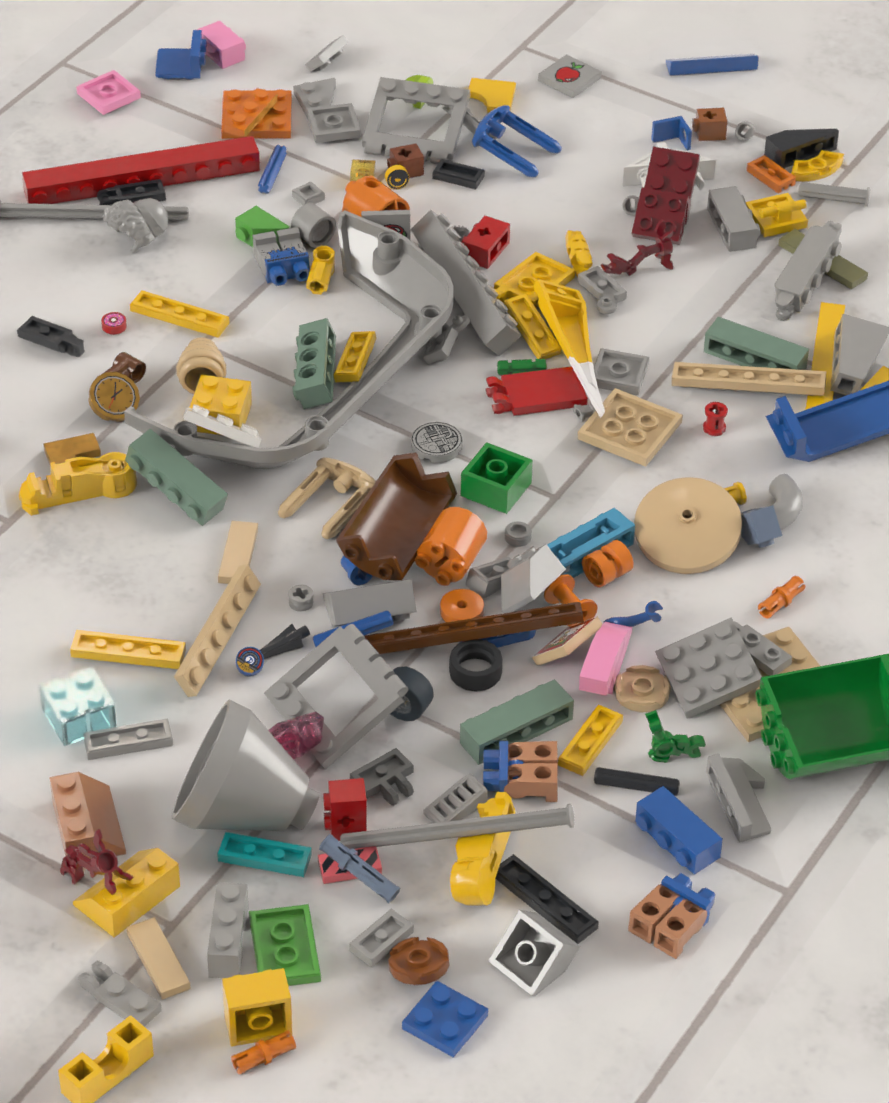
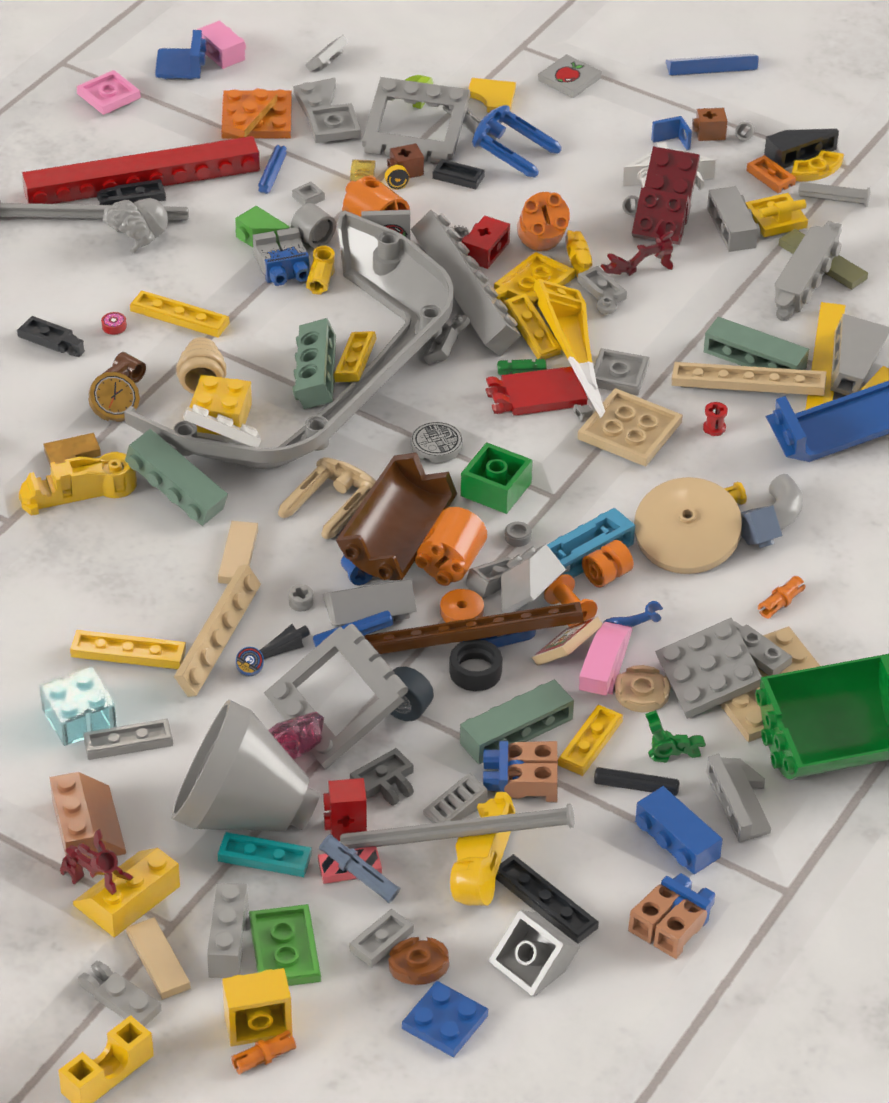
(543, 221): none -> orange cylinder

